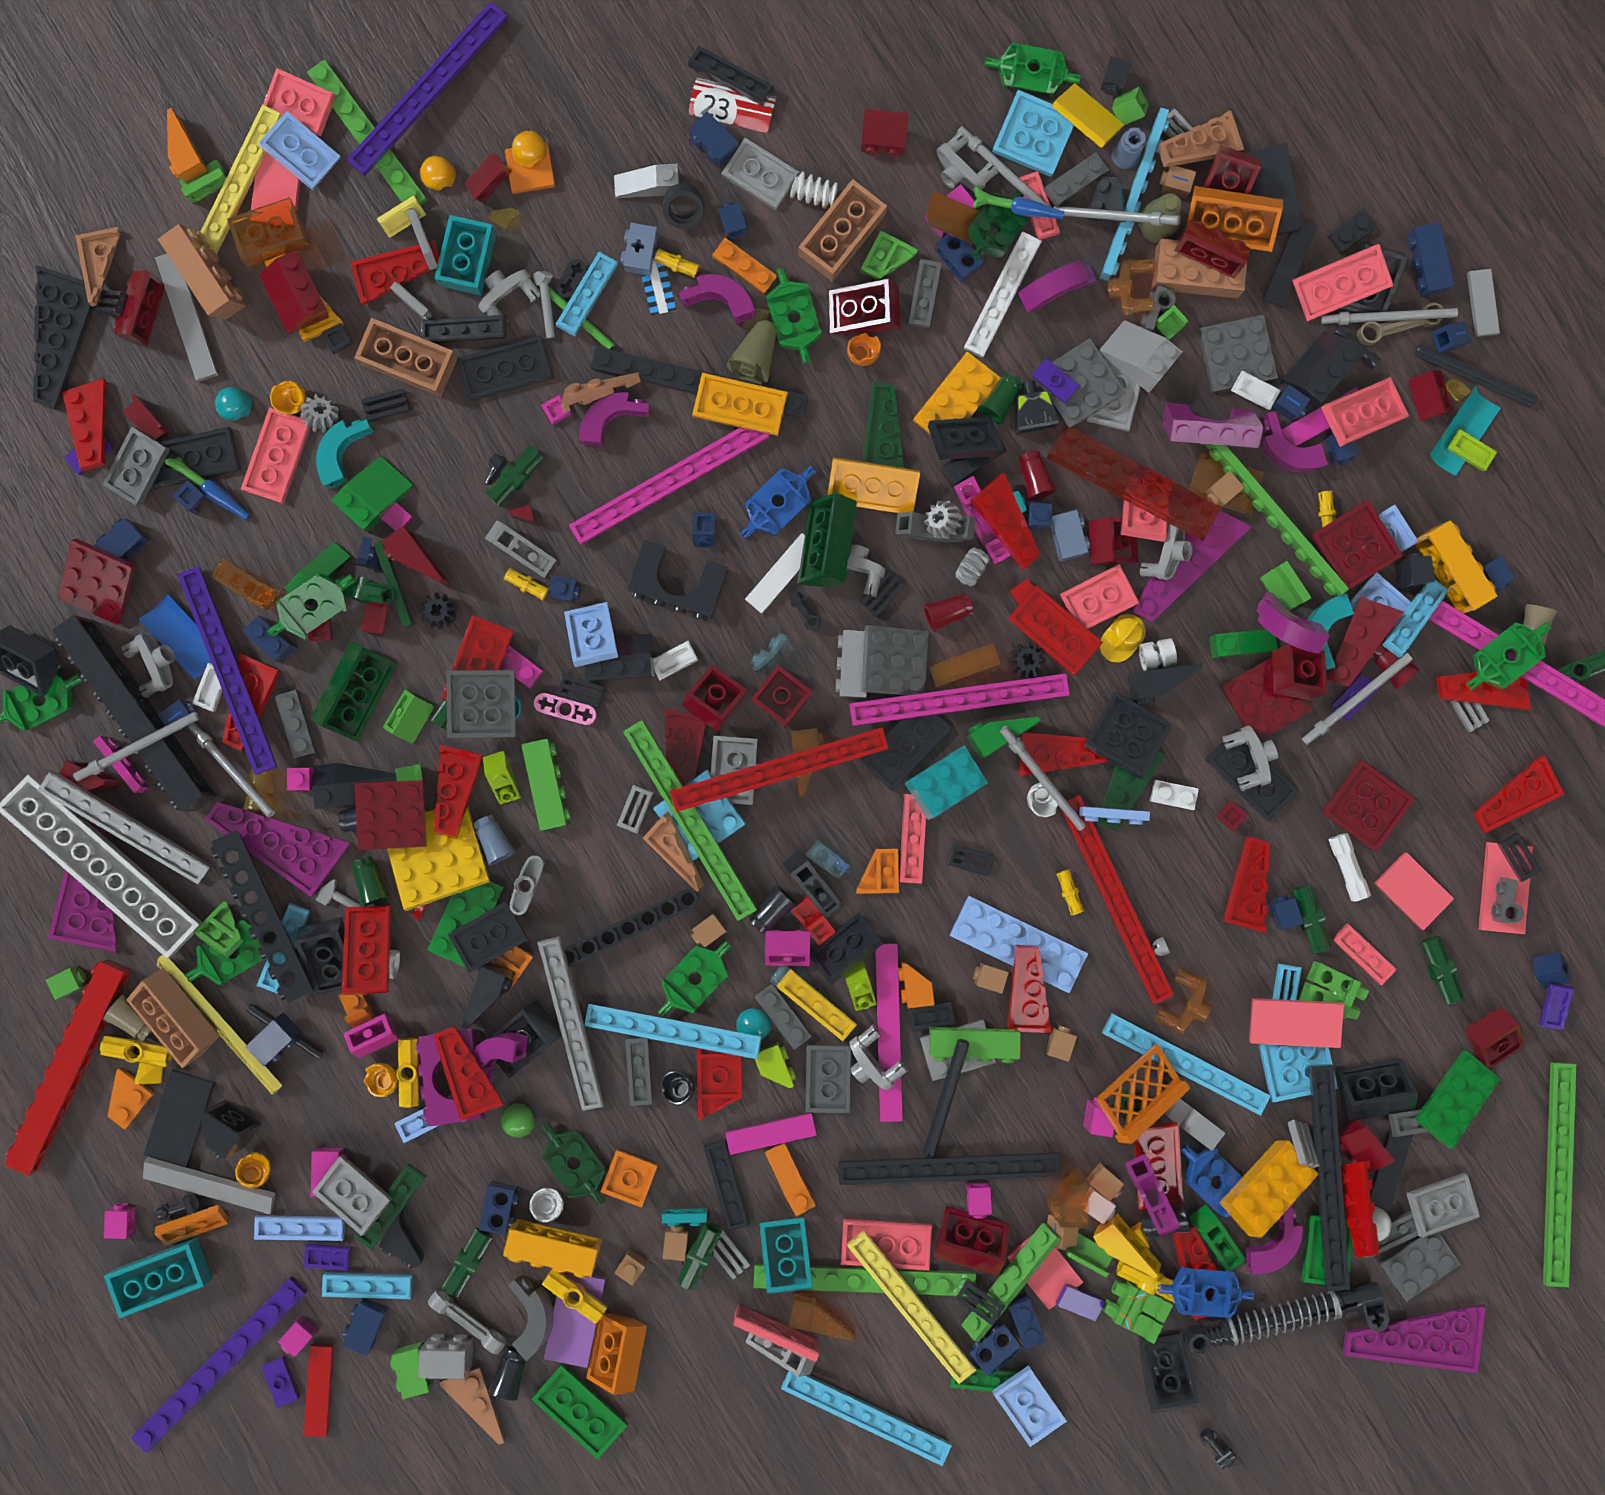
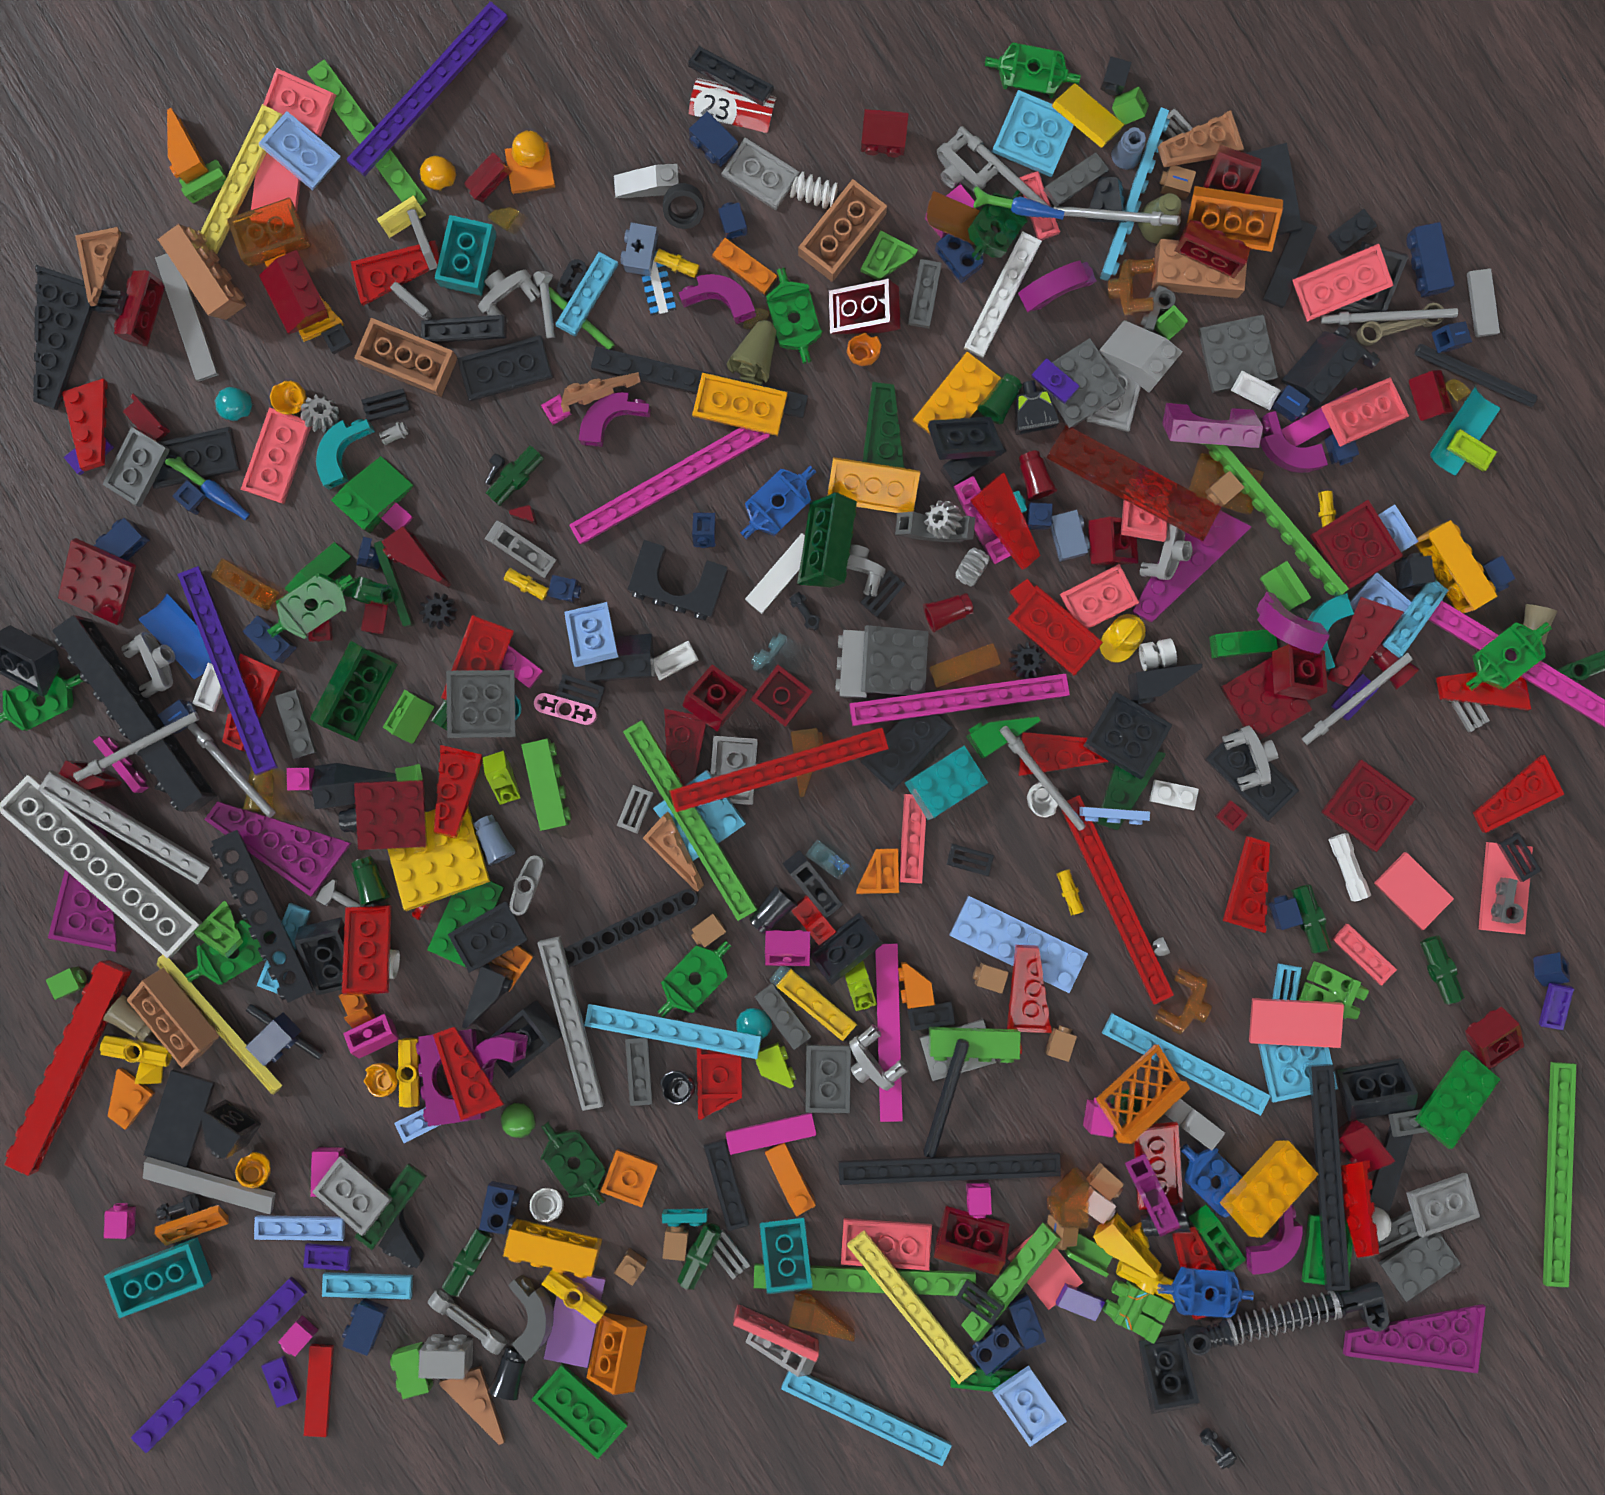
(398, 431): none -> light grey pin
(1303, 1144): light grey tile -> none

